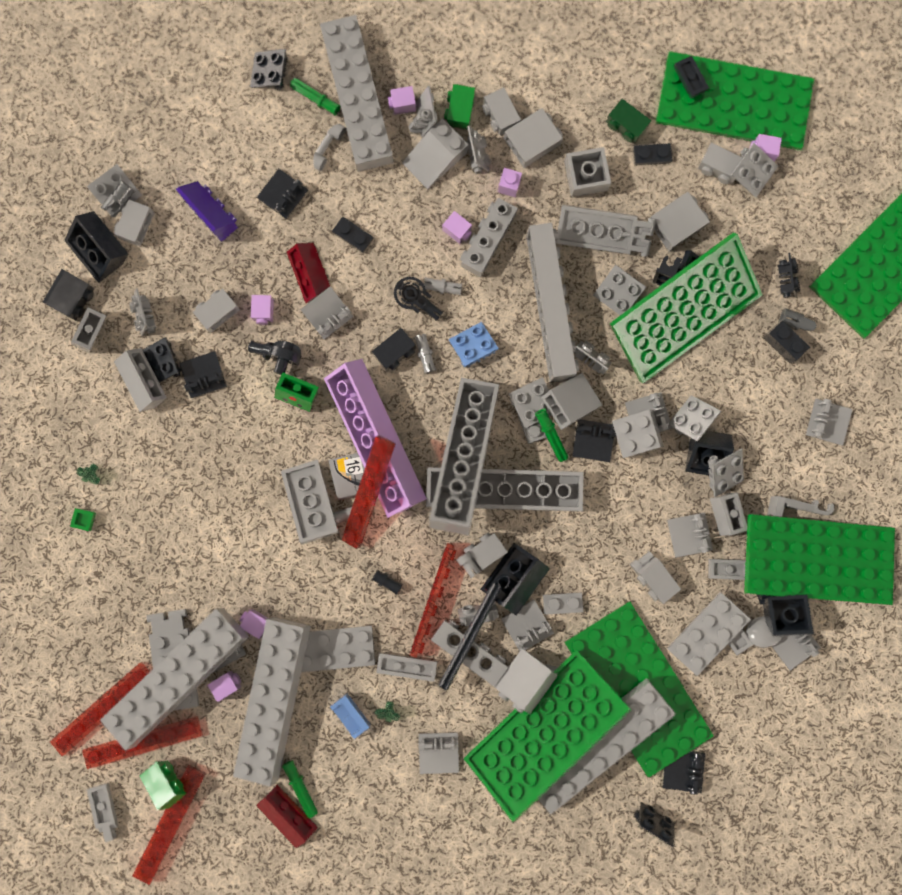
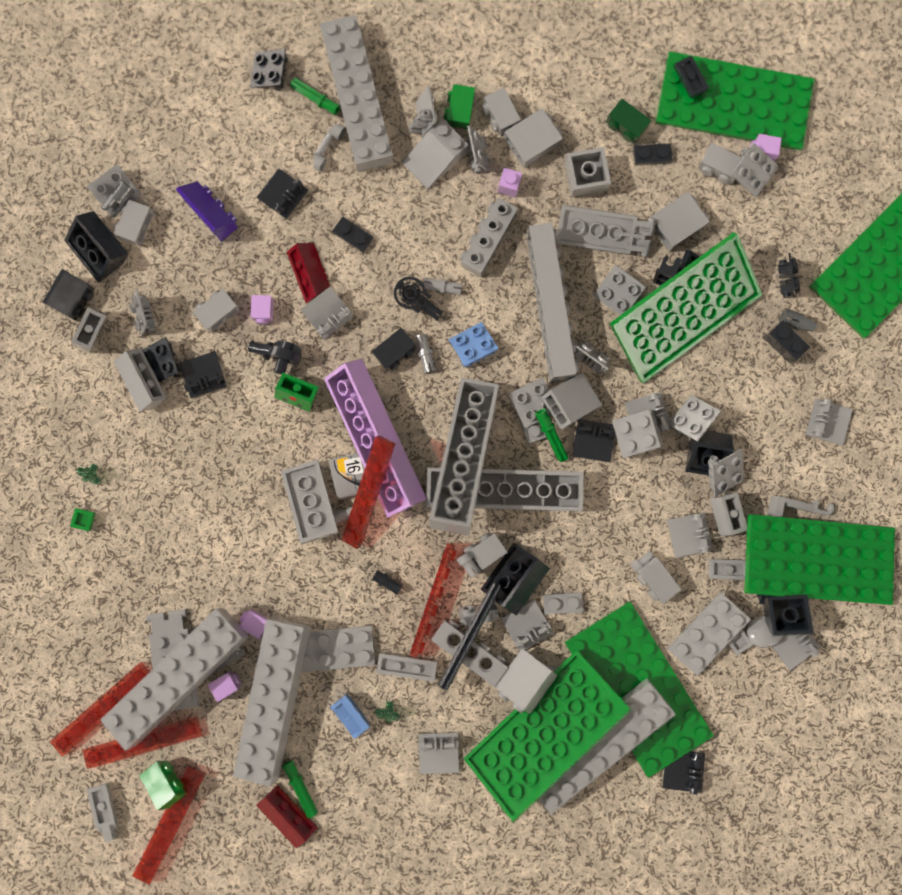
(402, 100): lavender brick -> none
(457, 227): lavender brick -> none
(656, 824): black hinge -> none

